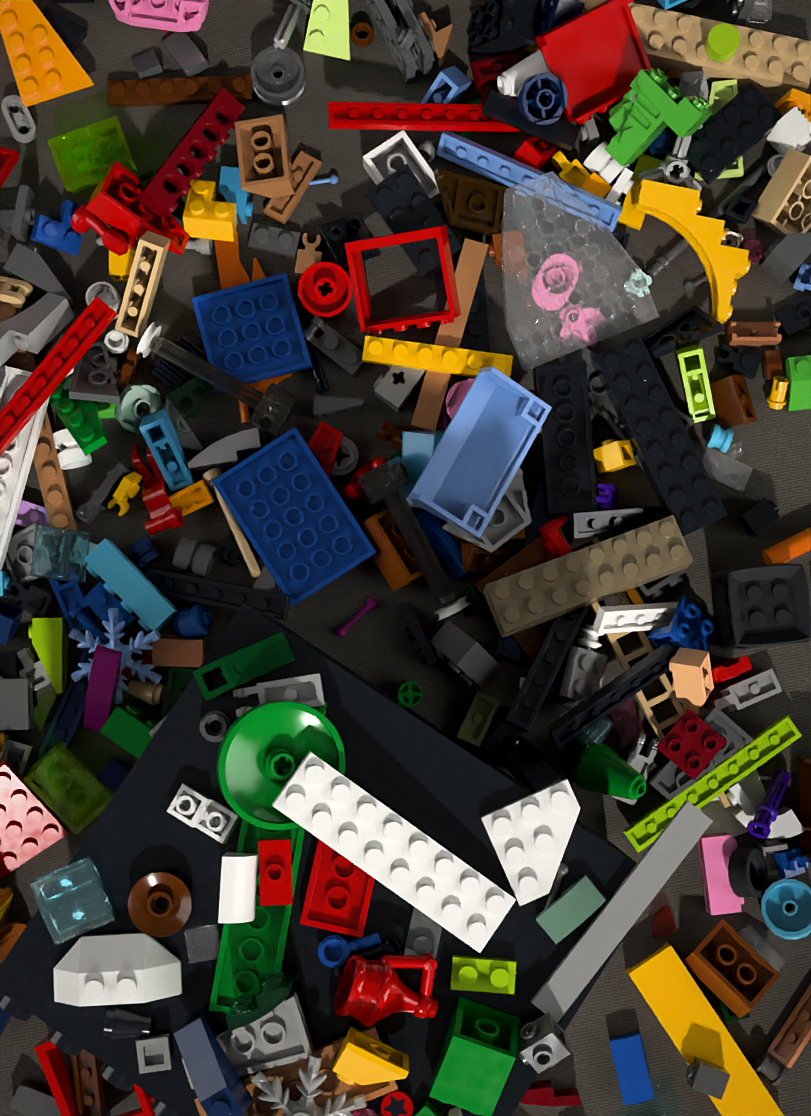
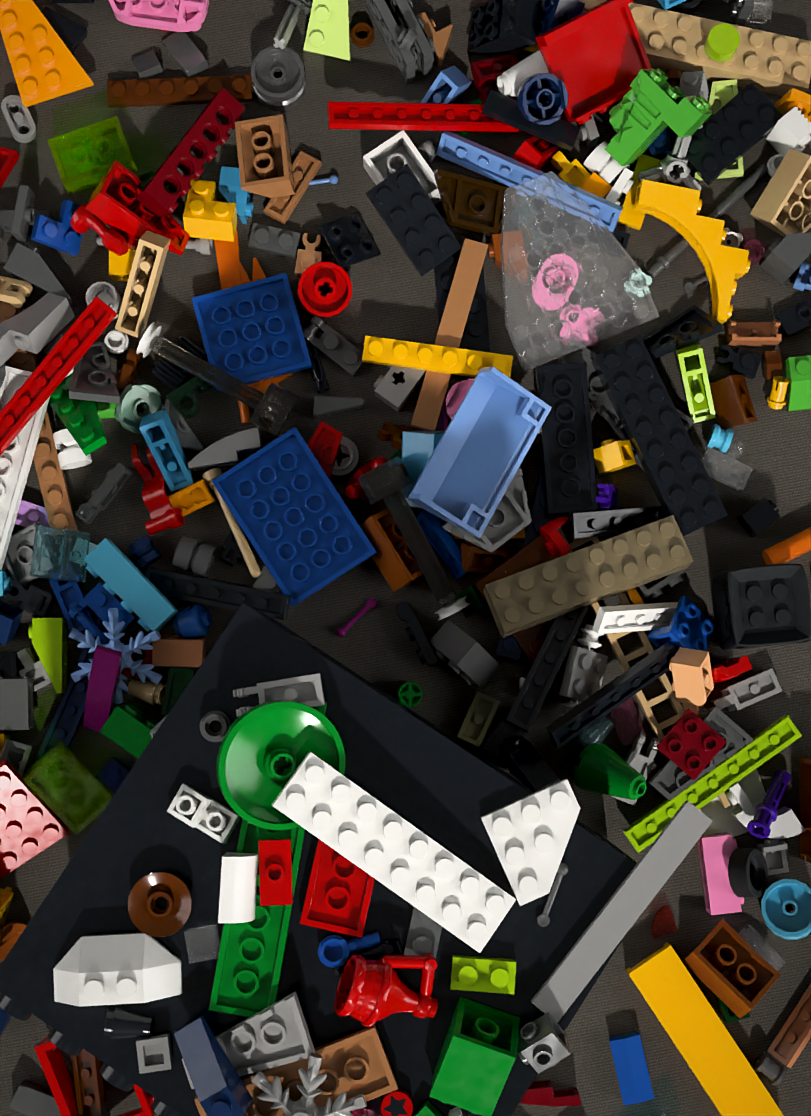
(72, 900): clear light blue slope -> none
(126, 489): yellow plate -> none
(243, 666): dark green slope -> none
(256, 1005): clear green slope -> none
(360, 287): red window -> none
(369, 1060): yellow slope -> none
(570, 909): sand green slope -> none
(707, 1078): dark grey brick -> none
(740, 209): black slope -> none
(790, 862): blue tile -> none

